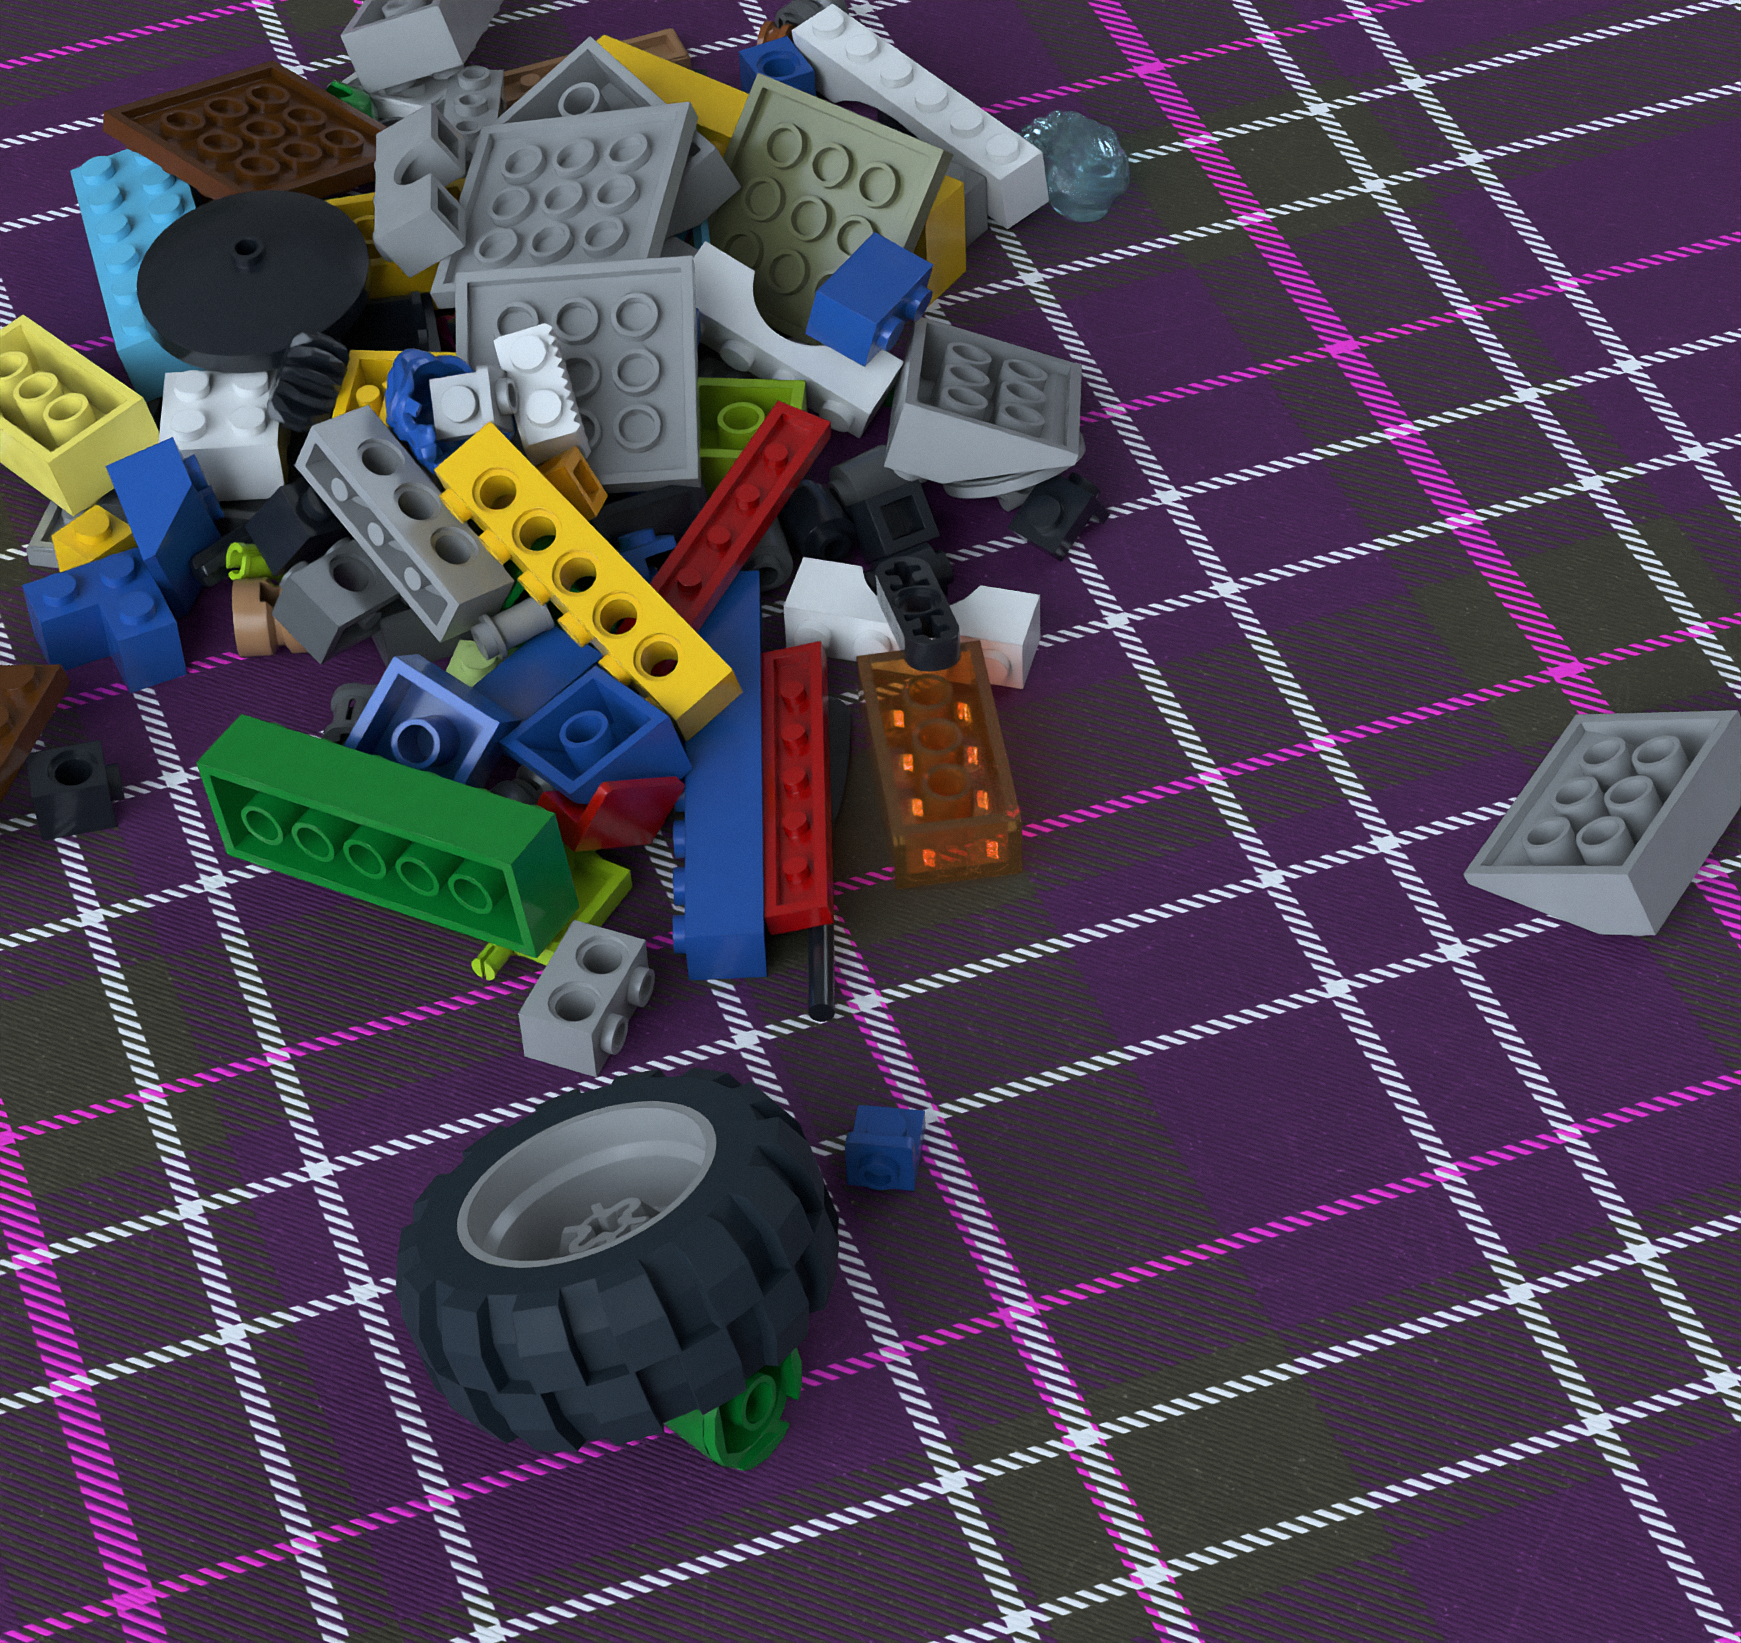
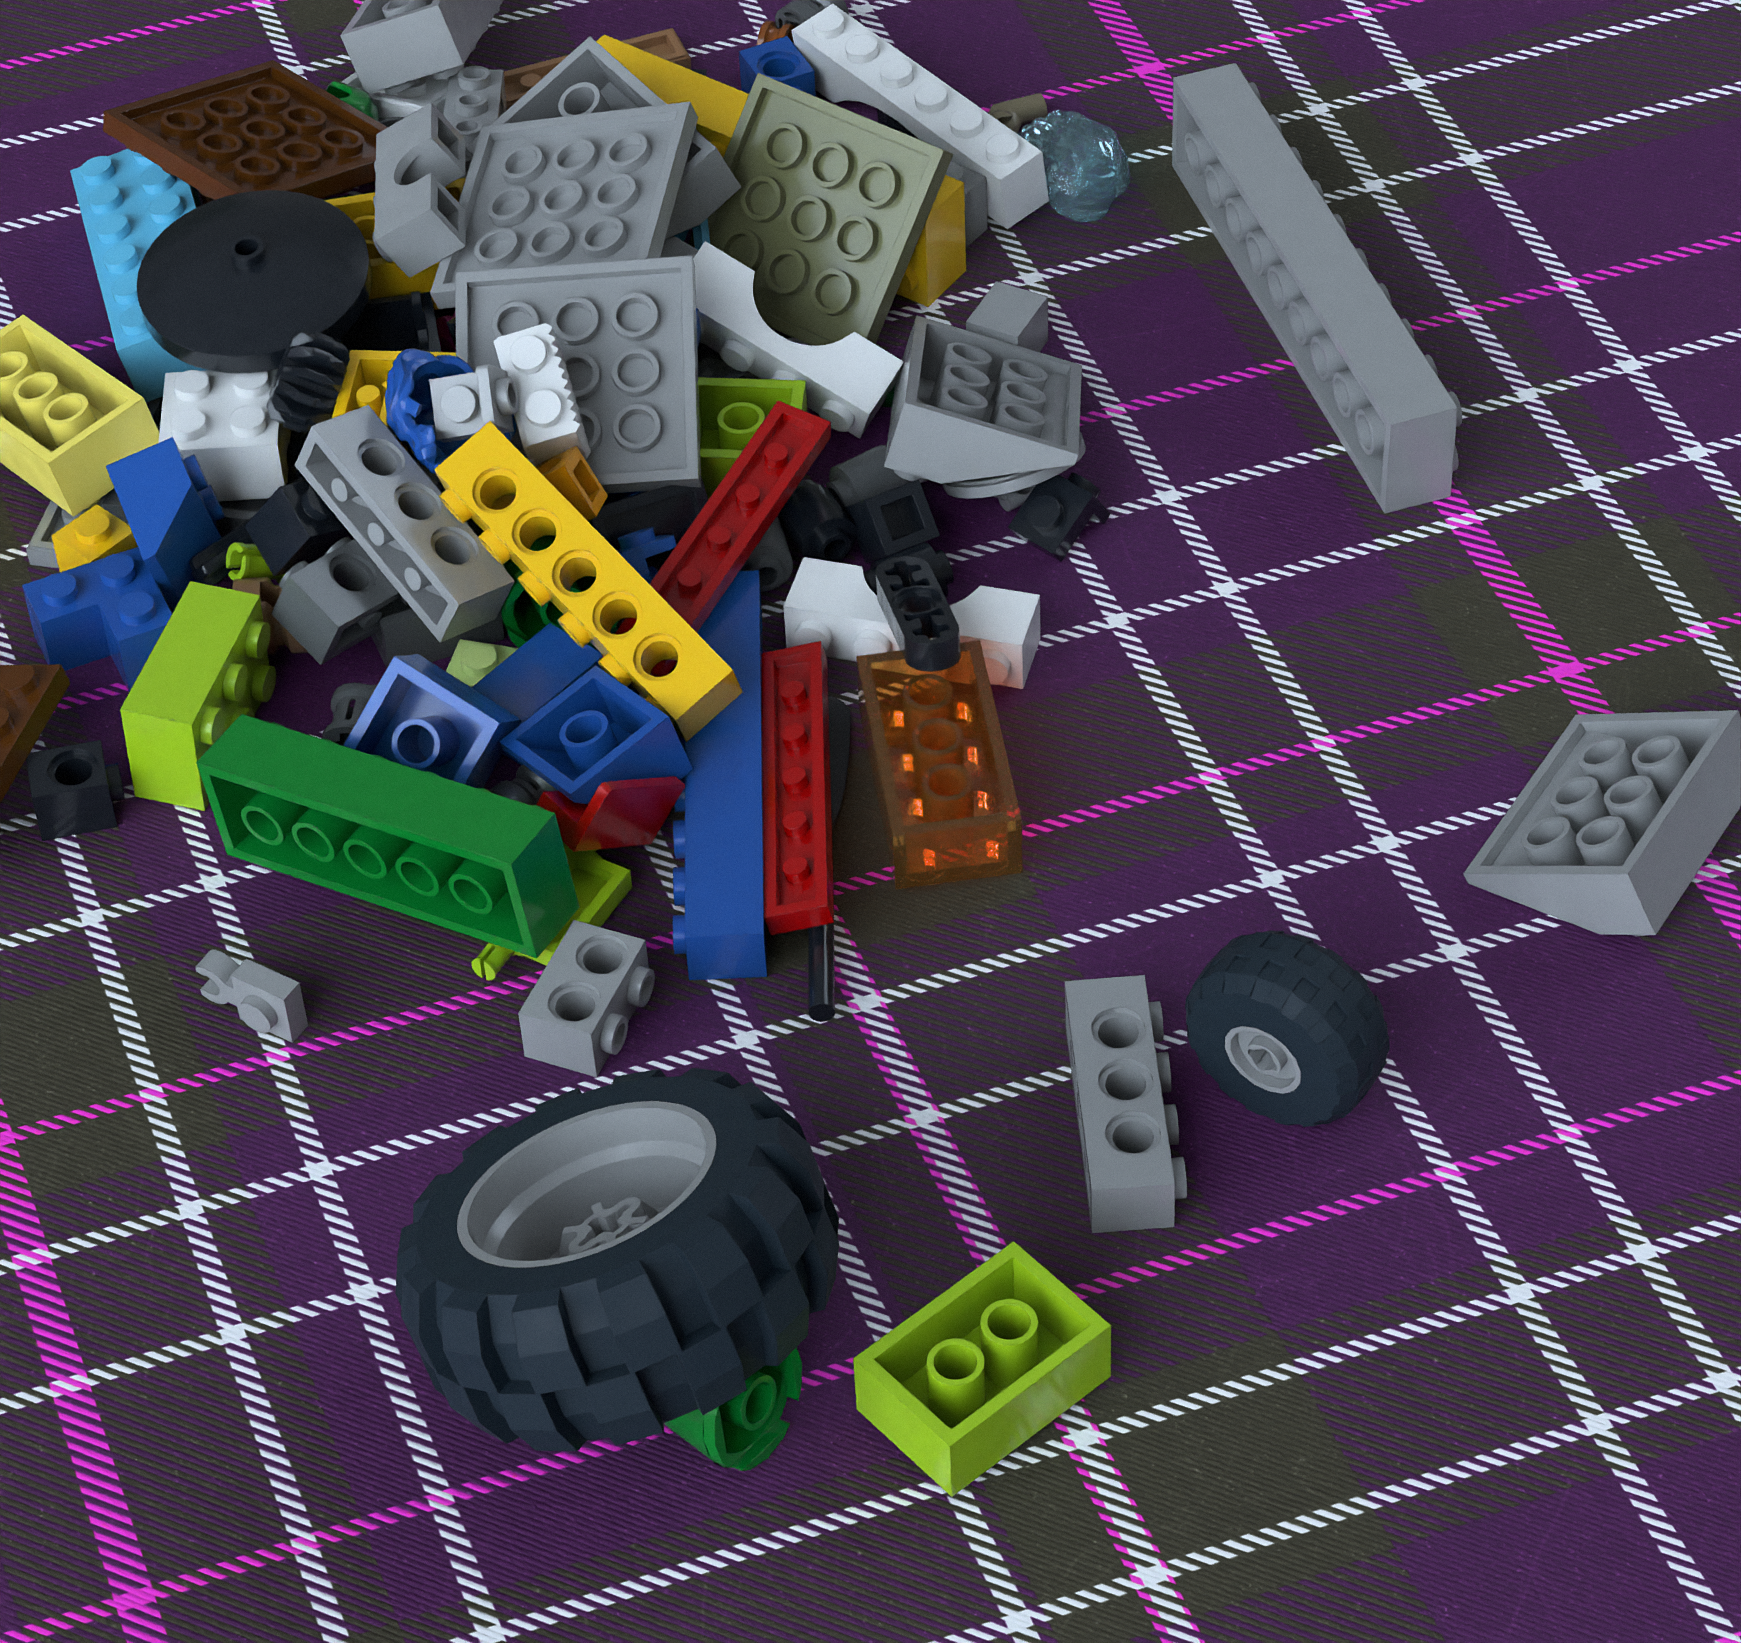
(192, 688): none -> lime brick
(263, 997): none -> light grey plate
(510, 628): light grey pin -> none
(870, 300): blue brick -> none
(885, 1148): blue bracket -> none
(982, 1368): none -> lime brick
(1012, 317): none -> light grey brick
(1019, 111): none -> dark tan arm
(1121, 1105): none -> light grey brick
(1287, 1028): none -> black wheel
(1315, 289): none -> light grey brick

